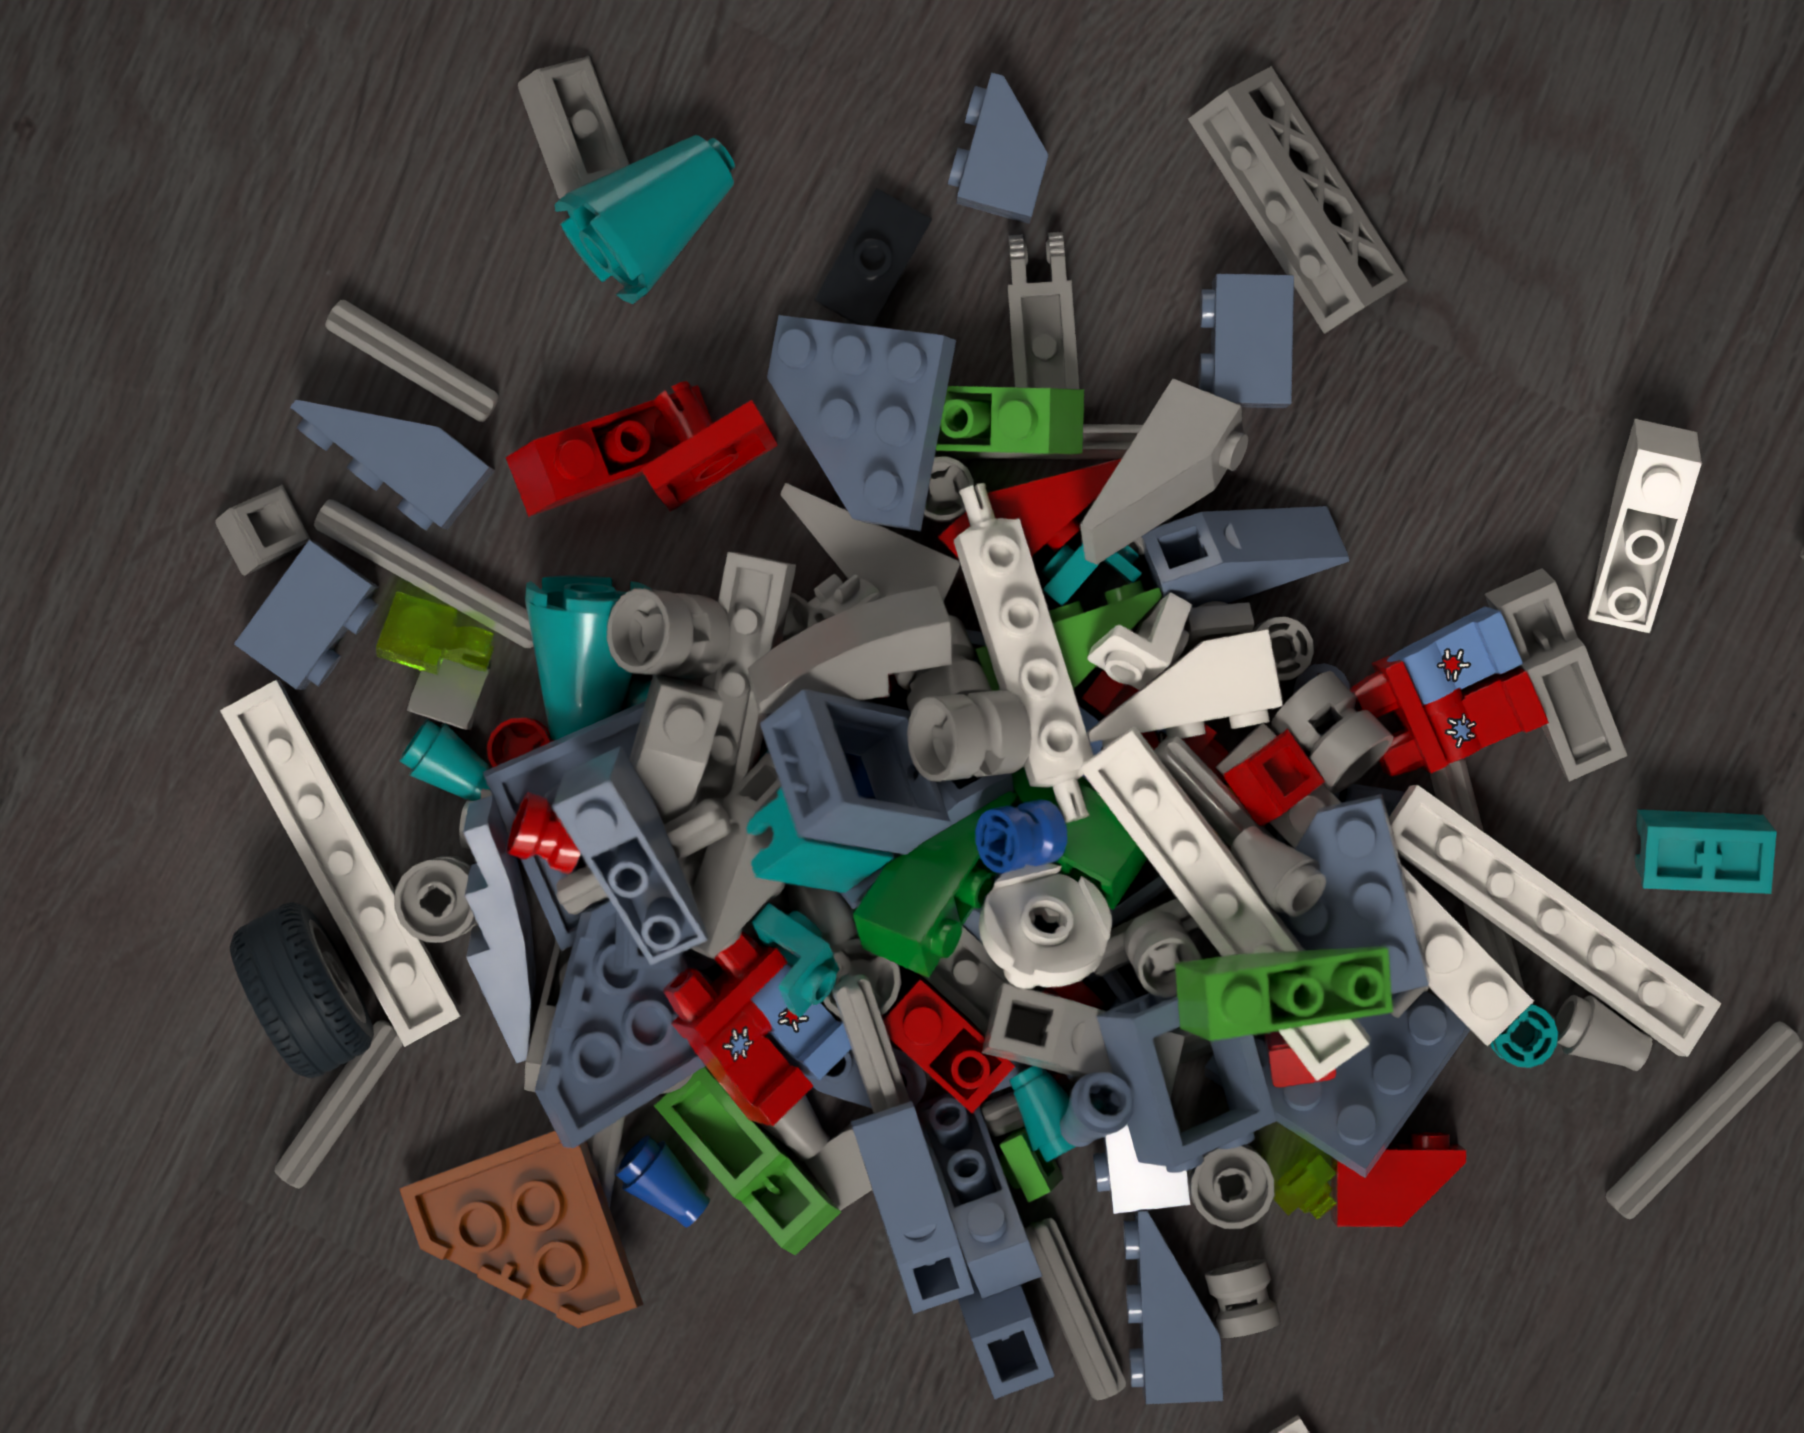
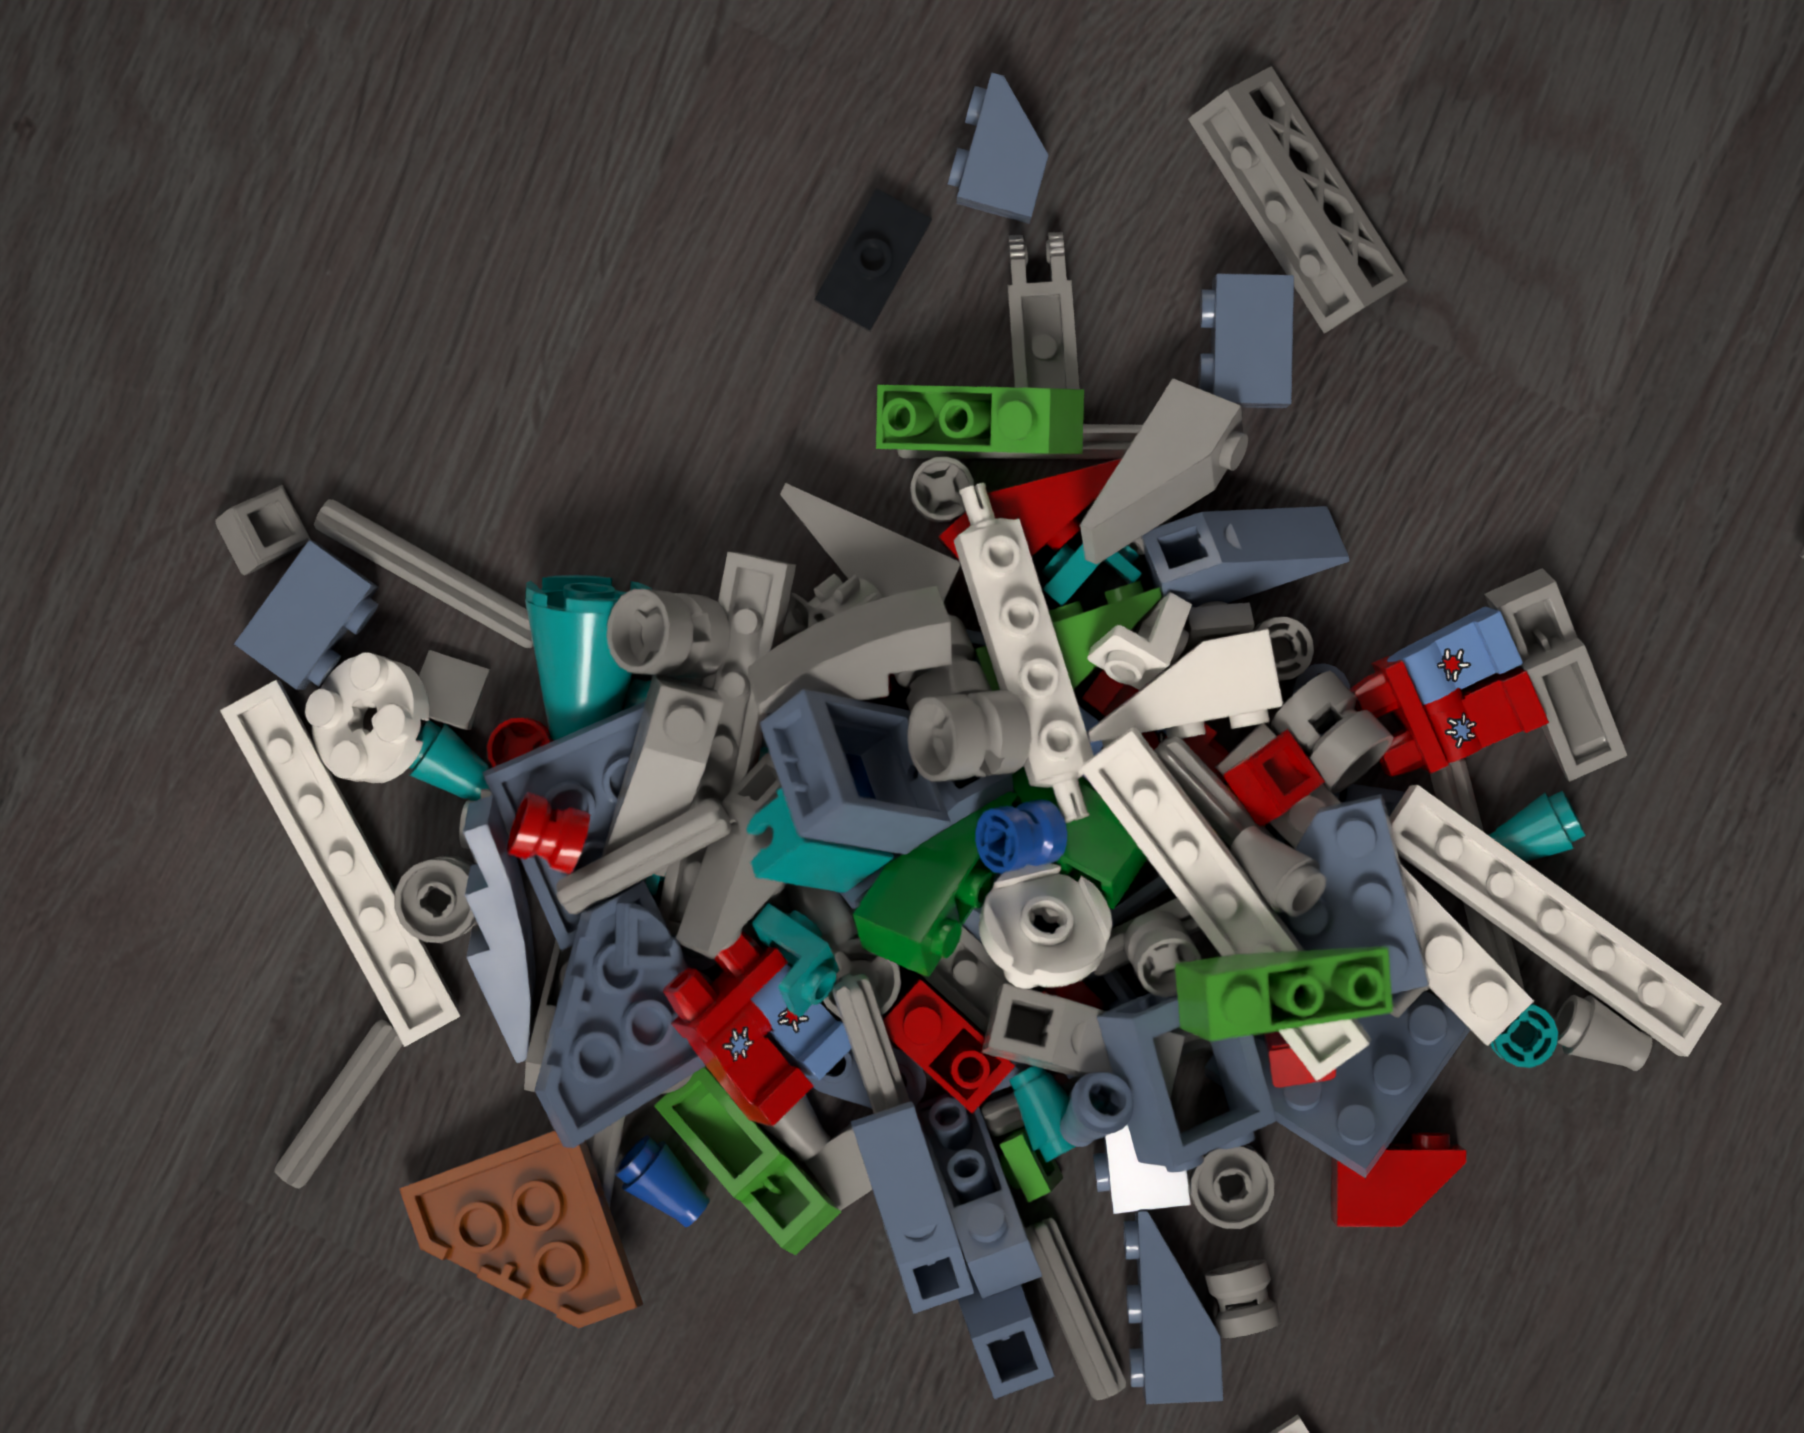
(301, 990): black wheel -> none
(339, 712): none -> white plate
(412, 360): light grey axle -> none
(413, 458): sand blue slope -> none
(425, 633): clear neon green plate -> none
(572, 123): light grey slope -> none
(592, 455): red slope -> none
(630, 853): sand blue slope -> none
(646, 212): teal cone -> none
(706, 449): red tile -> none
(866, 410): sand blue plate -> none
(1306, 1186): clear neon green plate -> none
(1541, 828): none -> teal cone
(1644, 524): white slope -> none
(1704, 1120): light grey axle -> none
(1705, 851): teal hinge -> none

